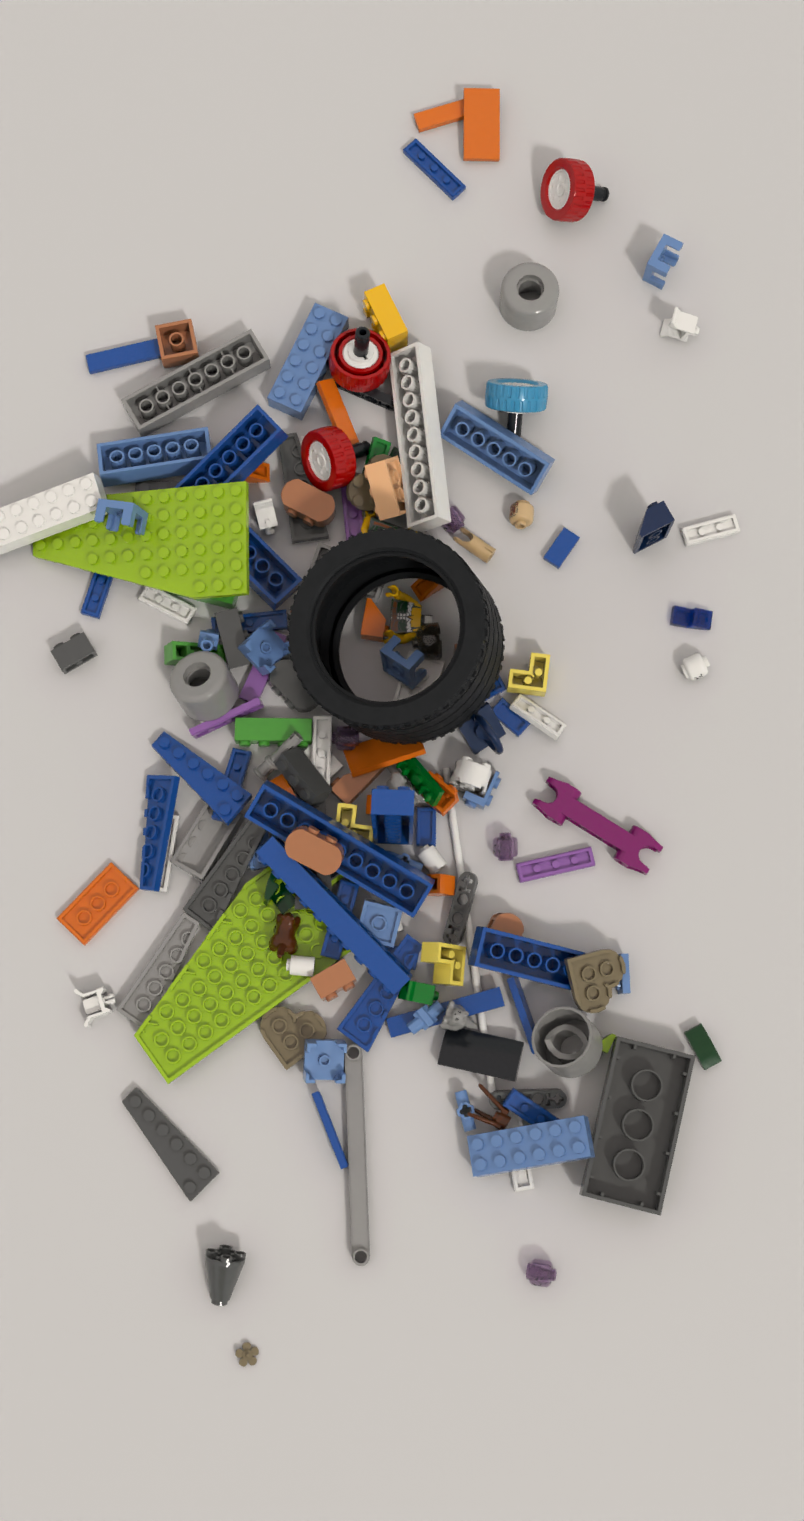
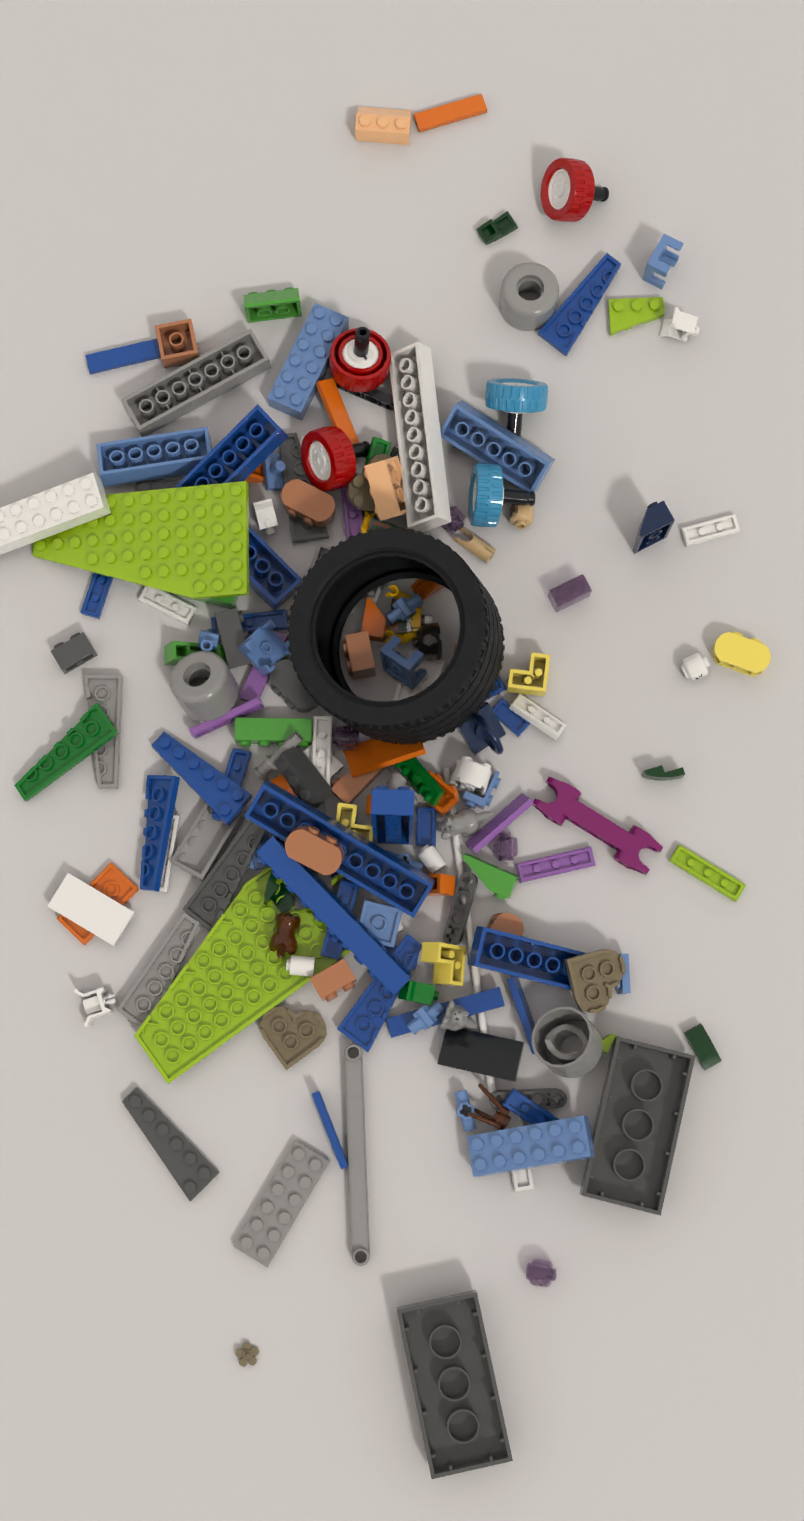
(79, 743): none -> green wing
(91, 909): none -> white tile
(108, 693): none -> light grey wing
(119, 509): medium blue panel -> none
(223, 1271): dark grey cone -> none
(272, 305): none -> bright green slope
(273, 472): none -> medium blue tile
(281, 1203): none -> light grey plate
(324, 1060): medium blue panel -> none
(360, 655): none -> nougat brick
(383, 125): none -> light nougat slope
(385, 317): yellow brick -> none
(404, 608): none -> medium blue axle
(434, 169): blue tile -> none
(454, 1384): none -> dark grey plate
(464, 822): none -> light grey animal
(481, 124): orange tile -> none
(489, 495): none -> dark azure wheel
(494, 877): none -> bright green slope
(497, 229): none -> dark green slope
(499, 823): none -> medium lavender tile
(561, 548): blue tile -> none
(569, 593): none -> clear purple brick
(571, 317): none -> blue wing
(629, 312): none -> lime wing
(658, 773): none -> dark green slope
(691, 618): clear blue slope -> none
(707, 873): none -> lime tile
(741, 653): none -> light yellow brick

